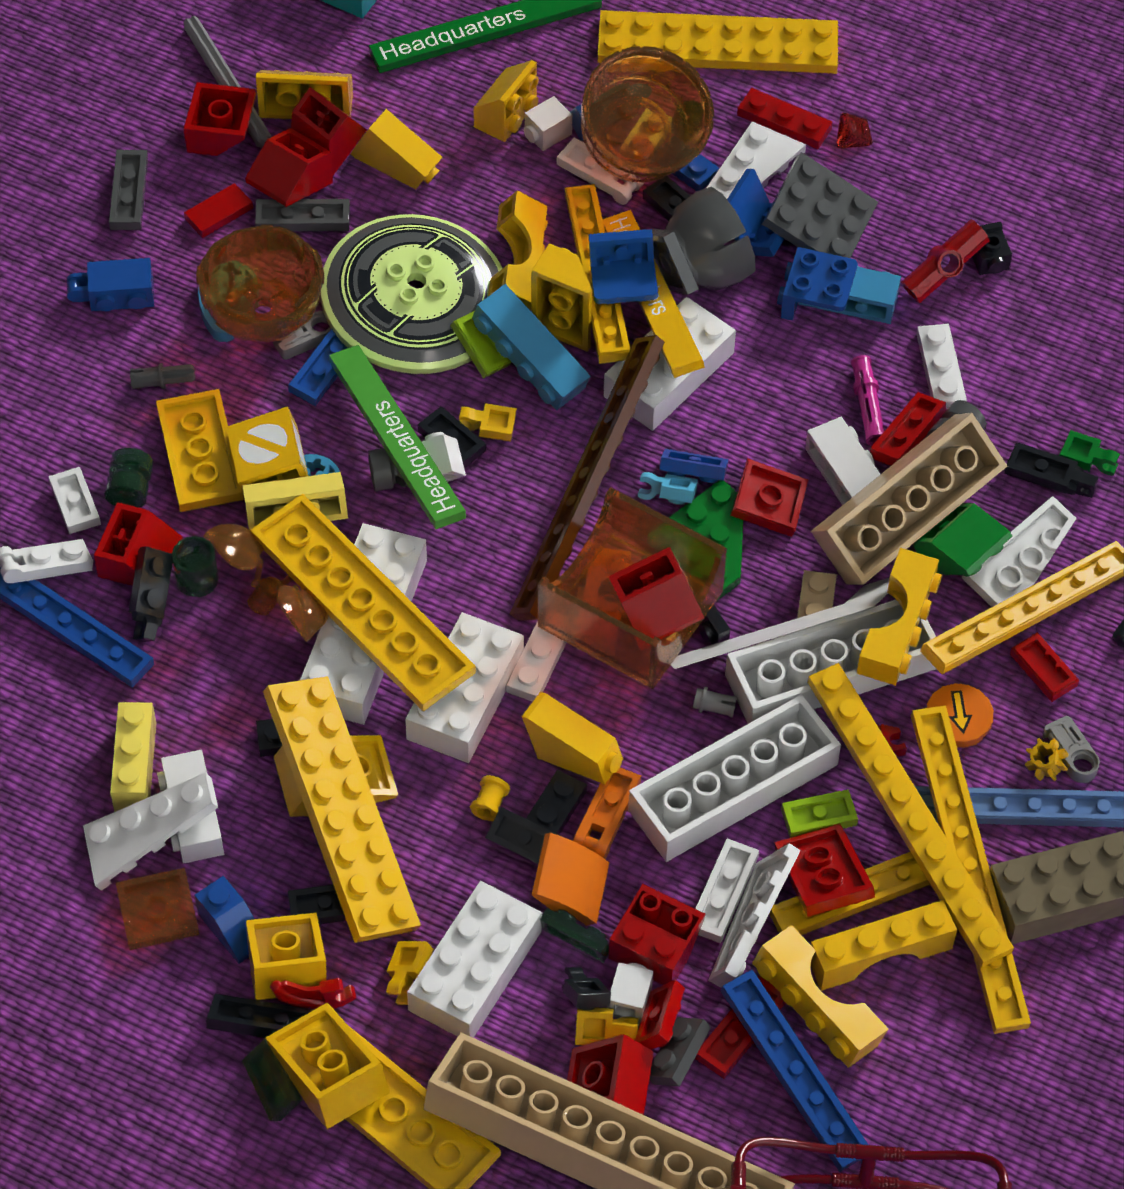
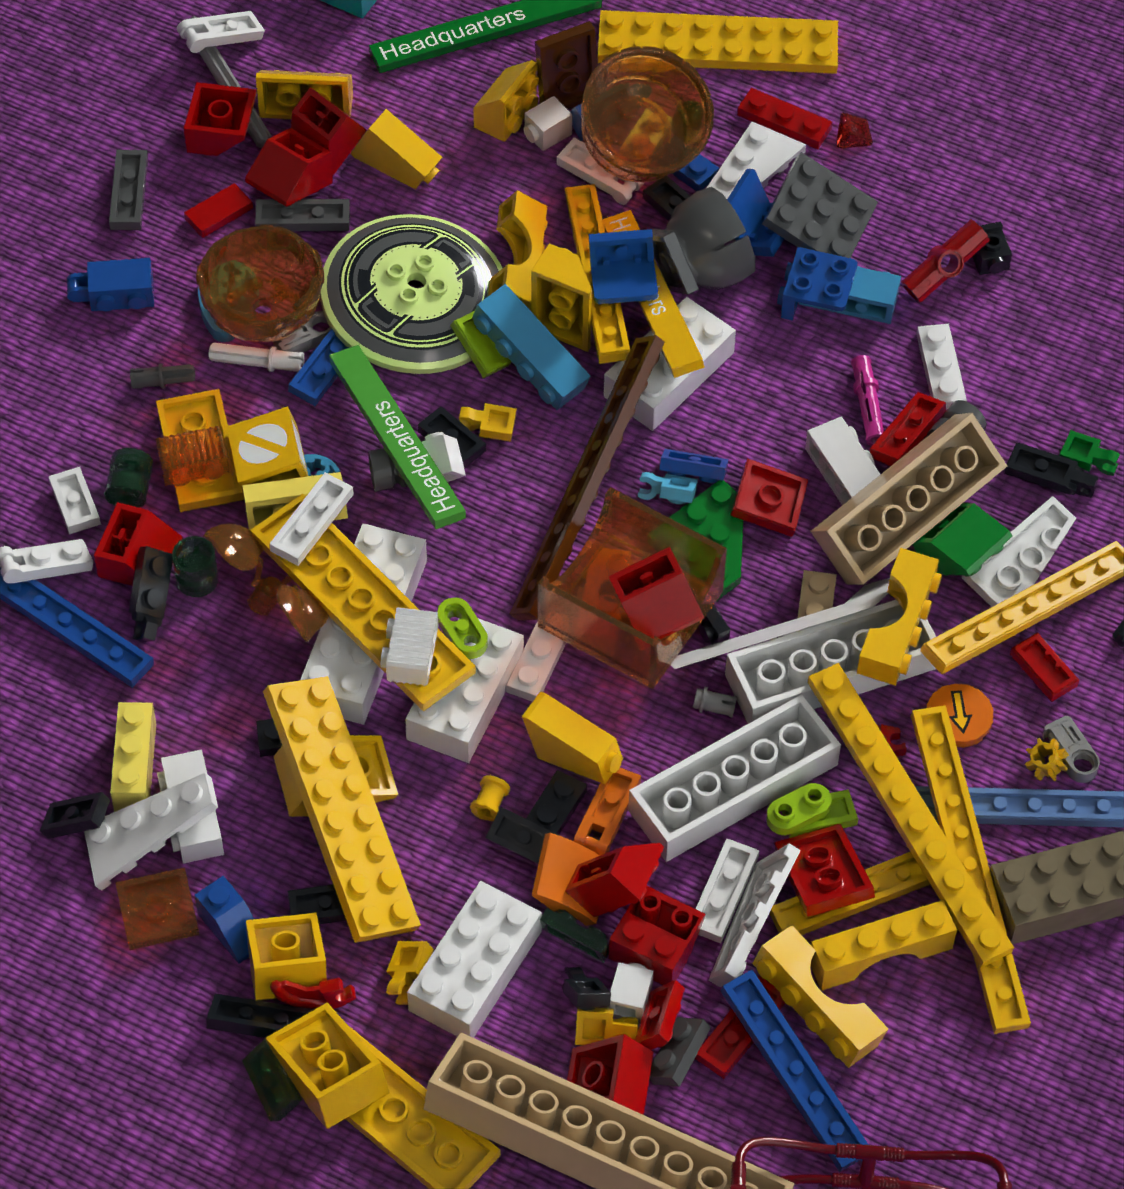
(75, 815): none -> black plate
(192, 456): none -> clear orange brick
(220, 30): none -> white plate
(257, 357): none -> white axle
(311, 519): none -> white plate
(411, 646): none -> white brick
(464, 630): none -> lime plate
(566, 64): none -> reddish brown plate
(614, 878): none -> red slope
(801, 809): none -> lime plate

